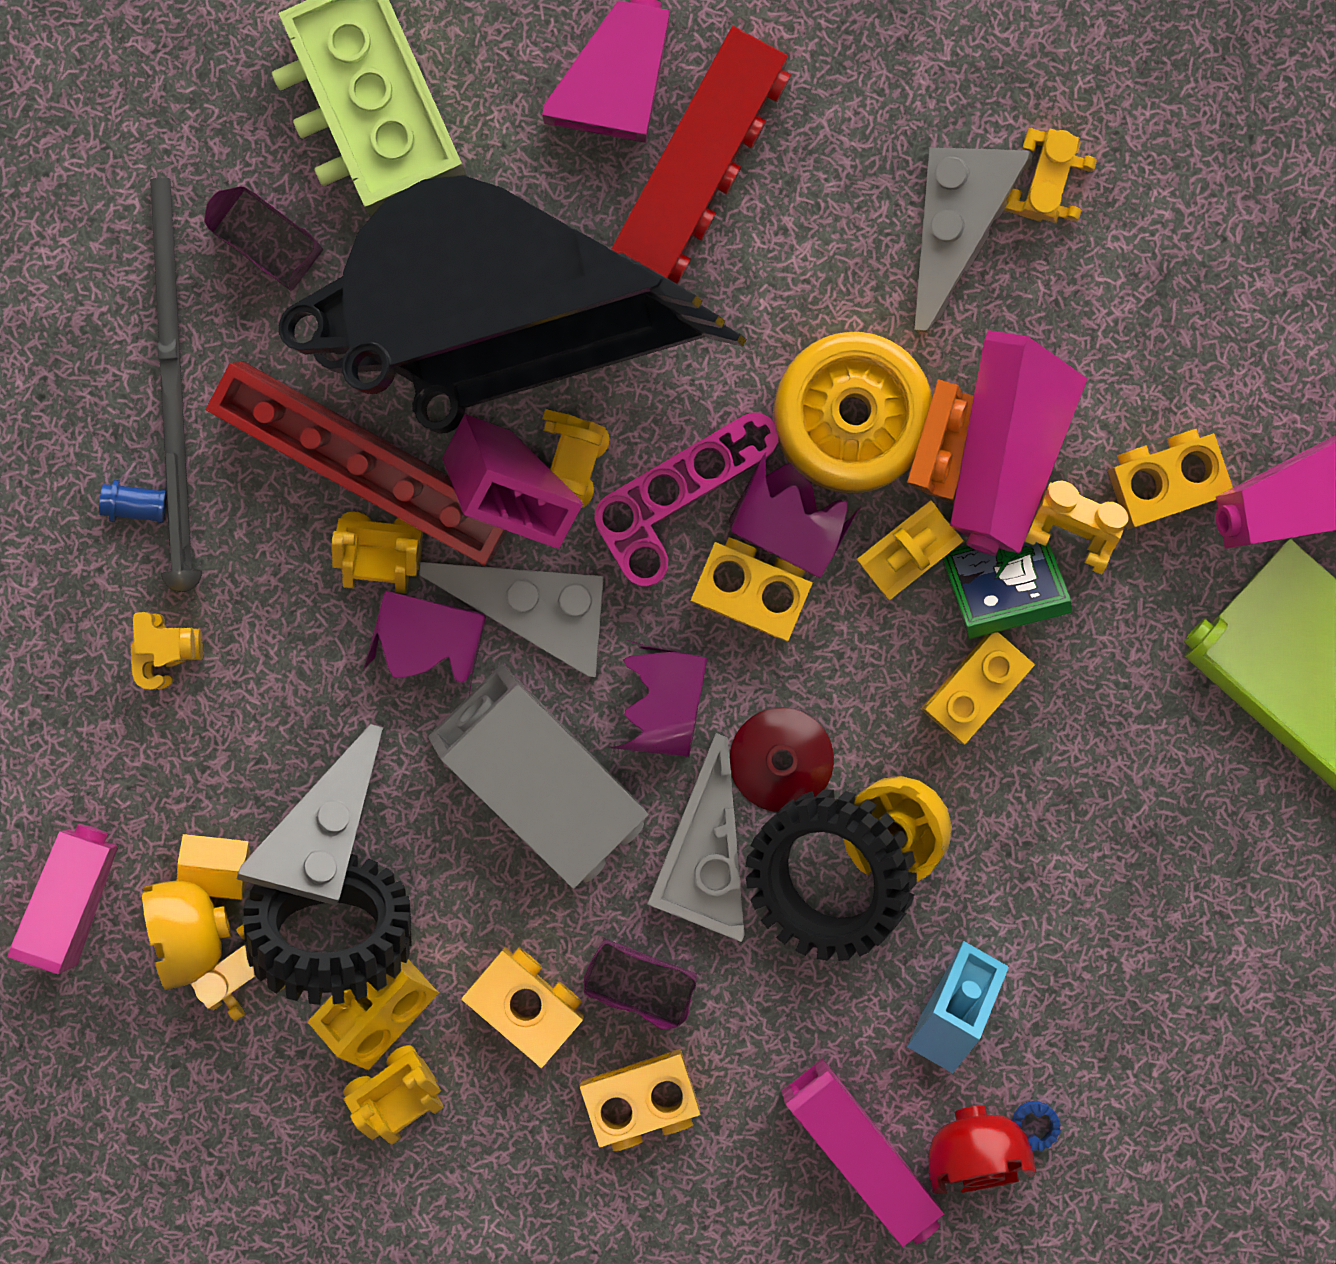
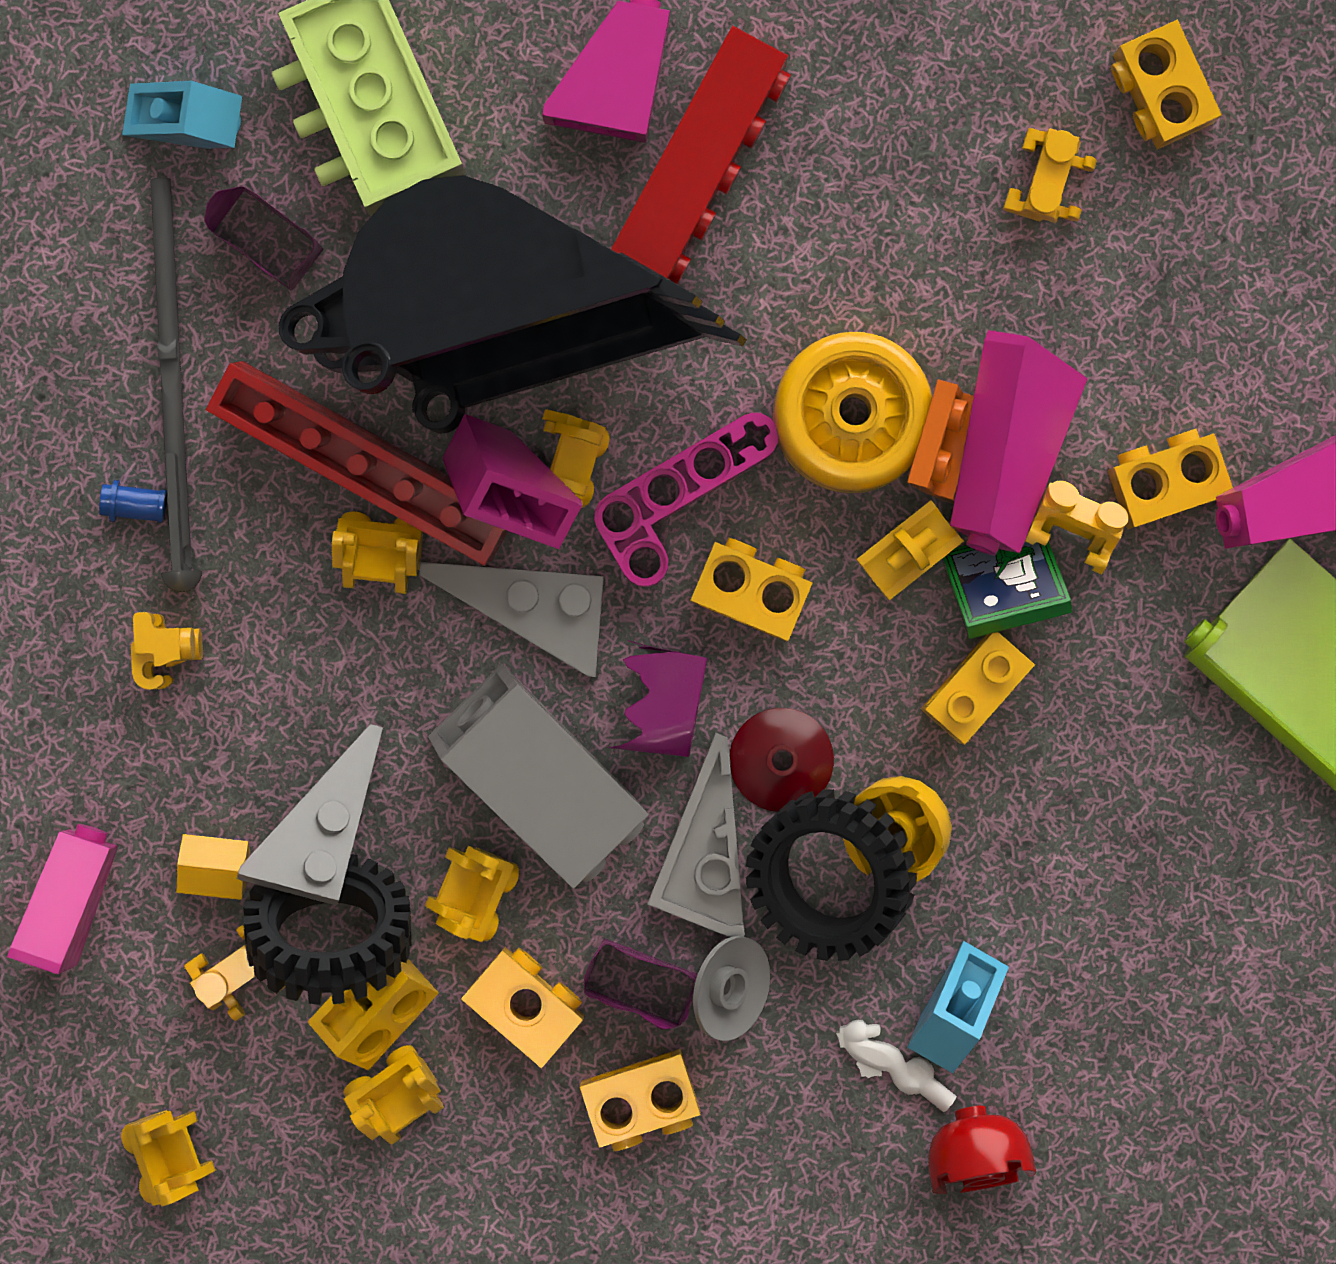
(165, 1156): none -> yellow piece
(183, 114): none -> medium azure slope
(183, 931): yellow cylinder -> none
(423, 633): magenta piece -> none
(473, 893): none -> yellow piece
(731, 988): none -> light grey dish
(783, 519): magenta piece -> none
(862, 1154): dark pink slope -> none
(877, 1056): none -> white animal
(961, 202): light grey wing -> none
(1039, 1109): blue bush -> none
(1180, 82): none -> yellow brick

